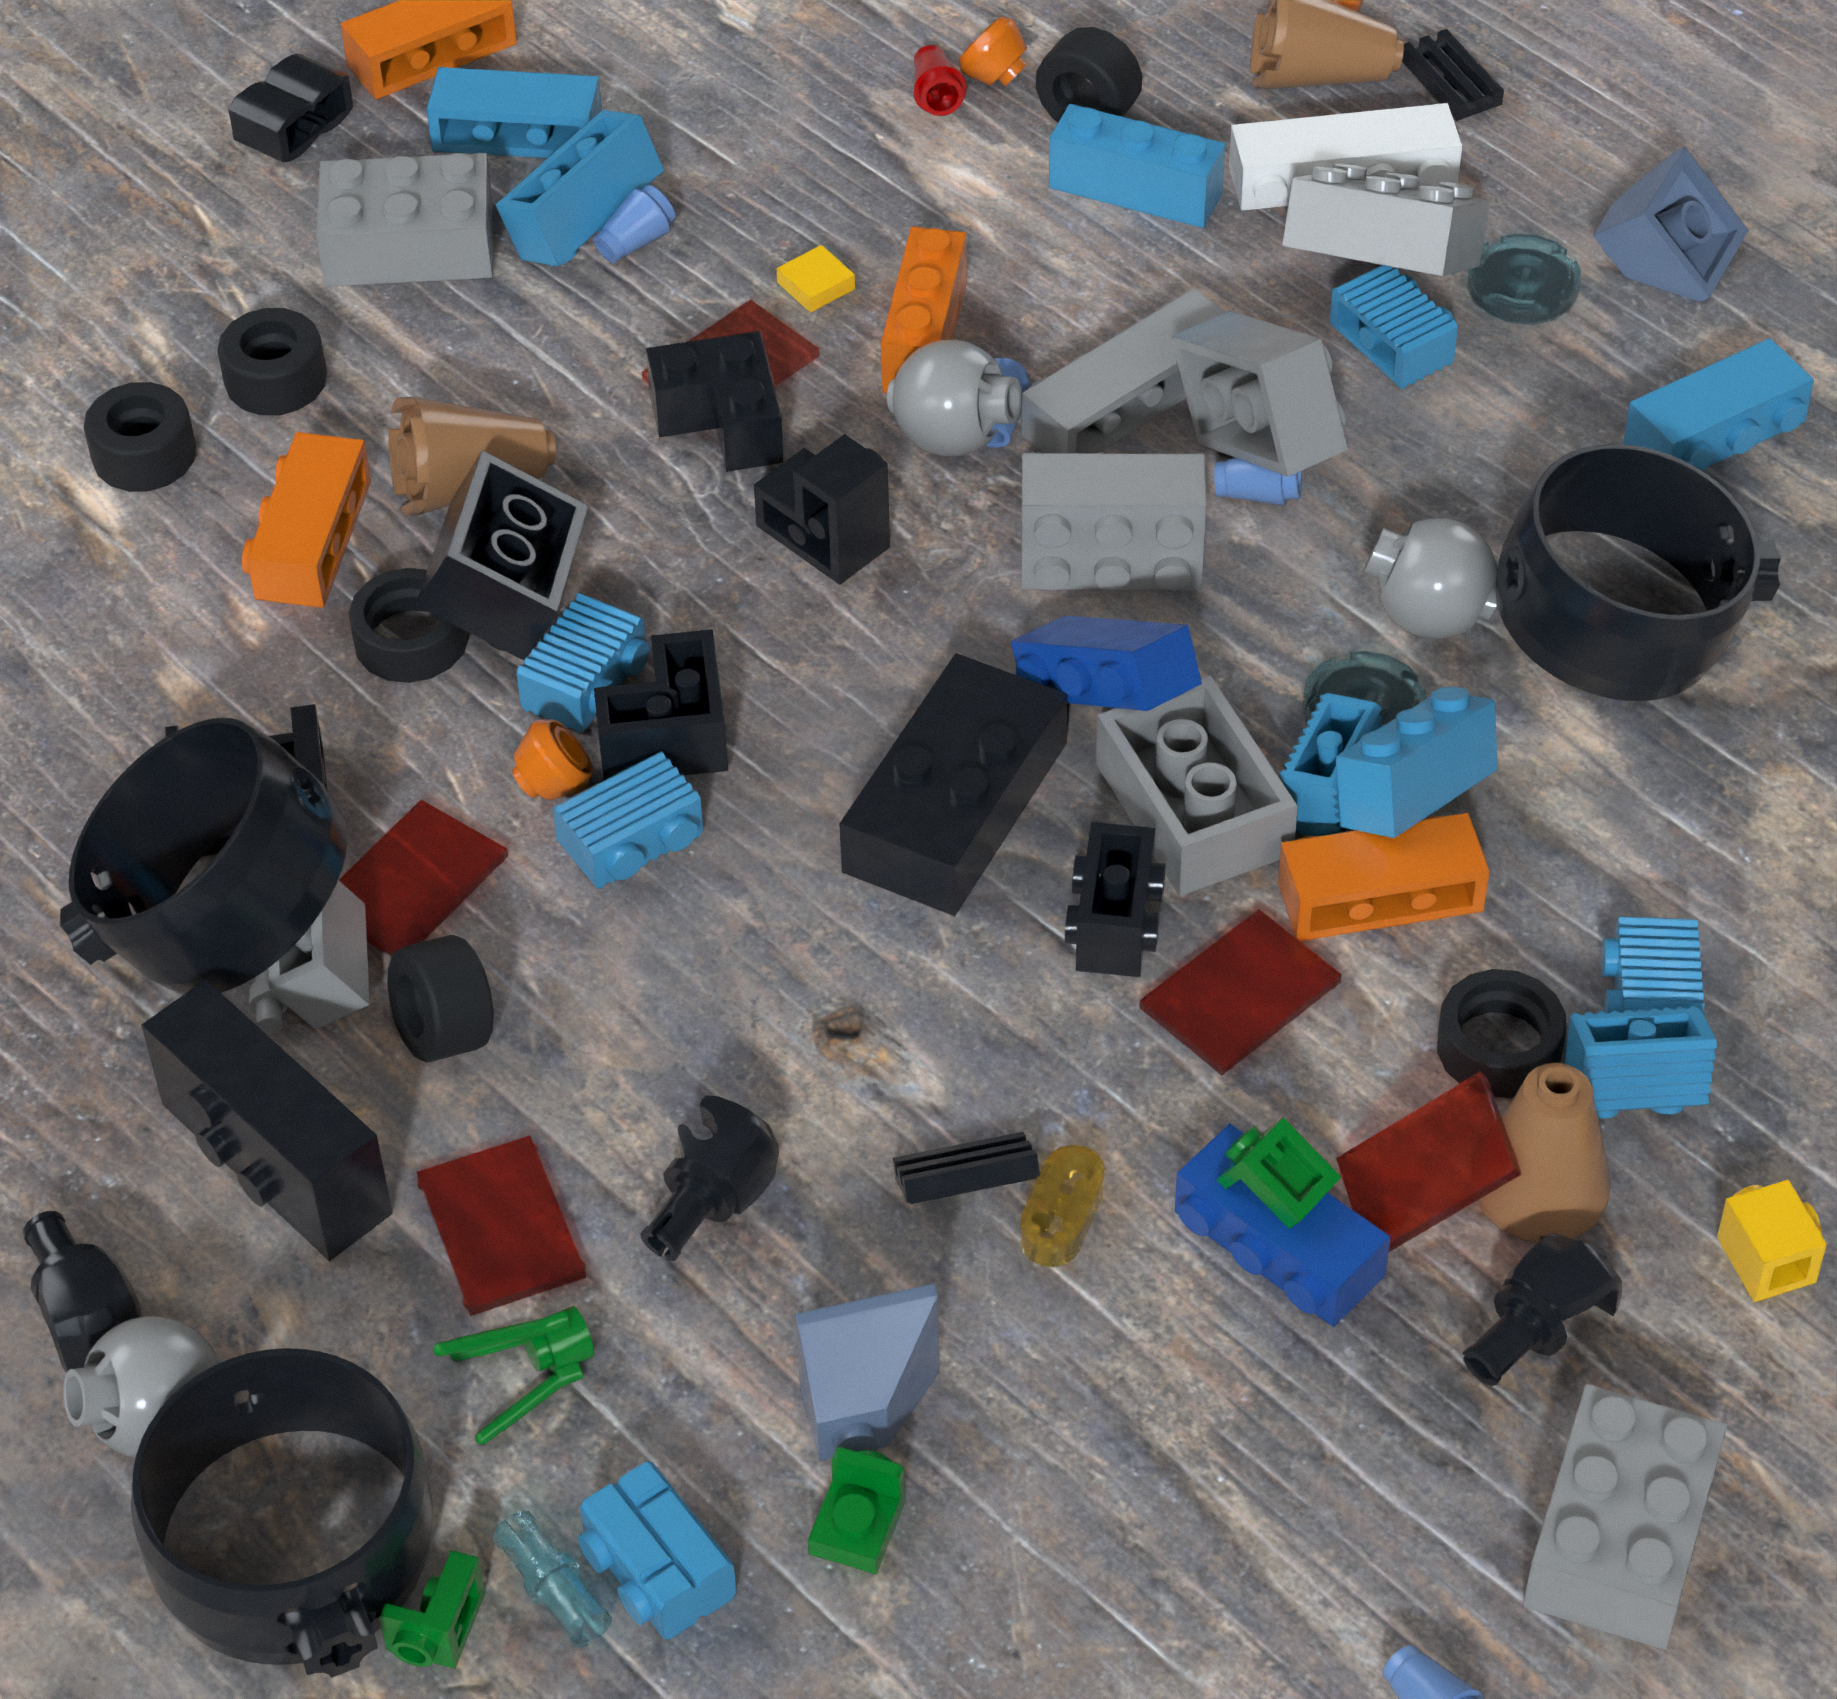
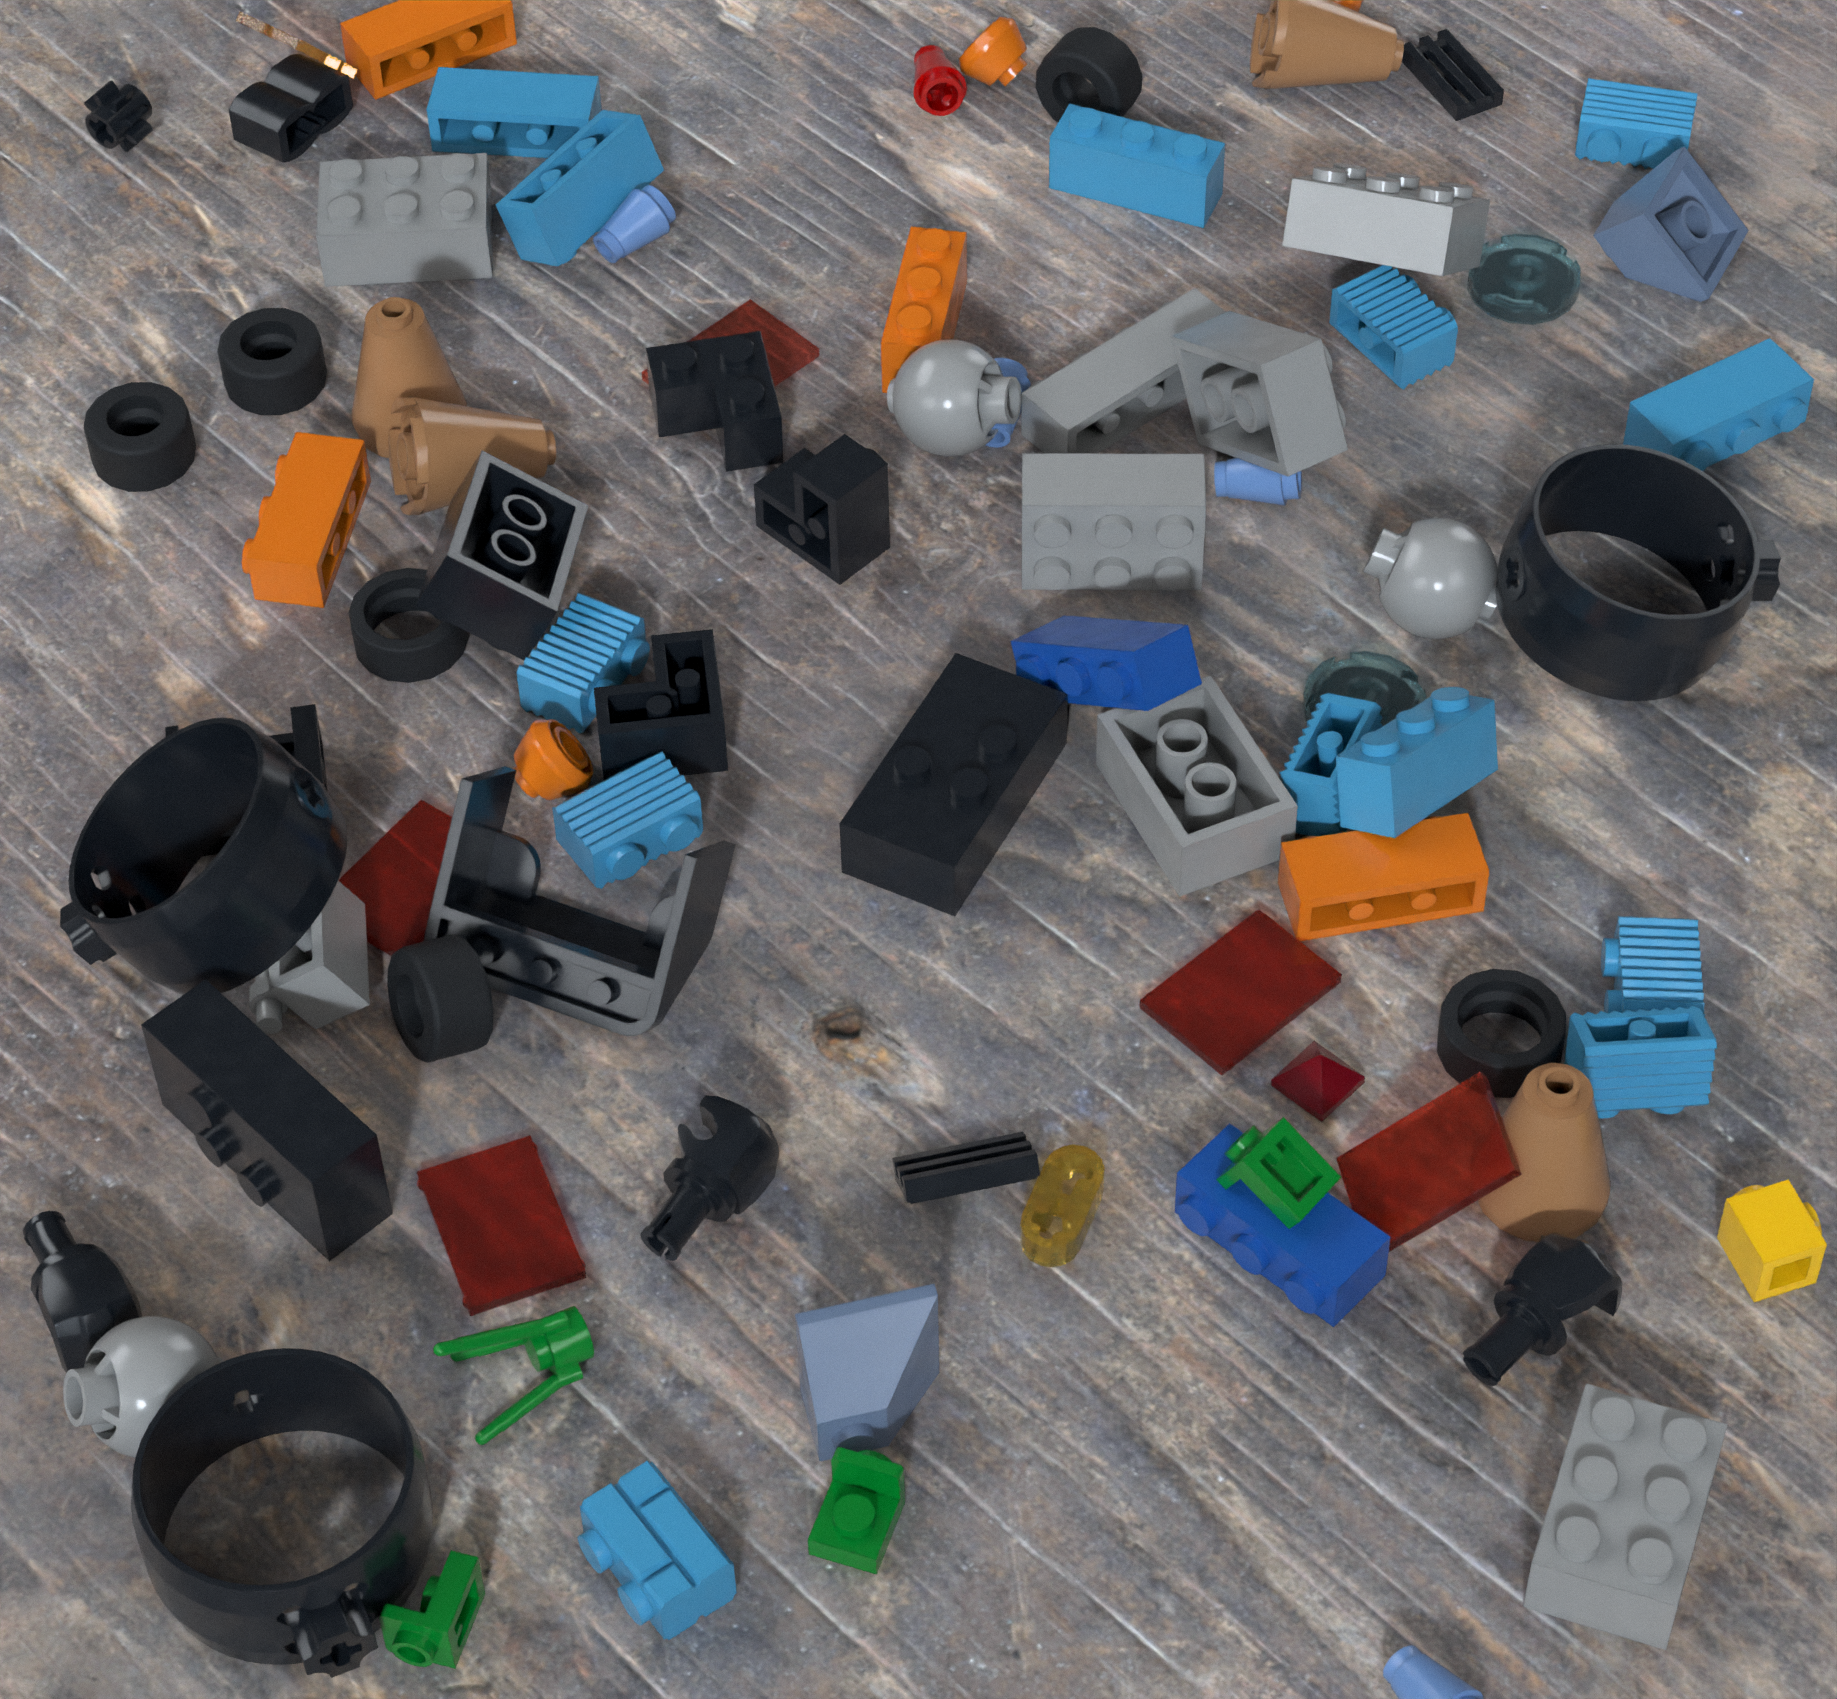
(118, 116): none -> black gear
(295, 44): none -> clear orange piece
(396, 361): none -> medium nougat cone
(552, 1578): clear light blue pin -> none
(557, 951): none -> black windscreen
(815, 278): yellow tile -> none
(1116, 891): black brick -> none
(1317, 1081): none -> dark red slope
(1385, 141): white brick -> none
(1633, 123): none -> dark azure brick

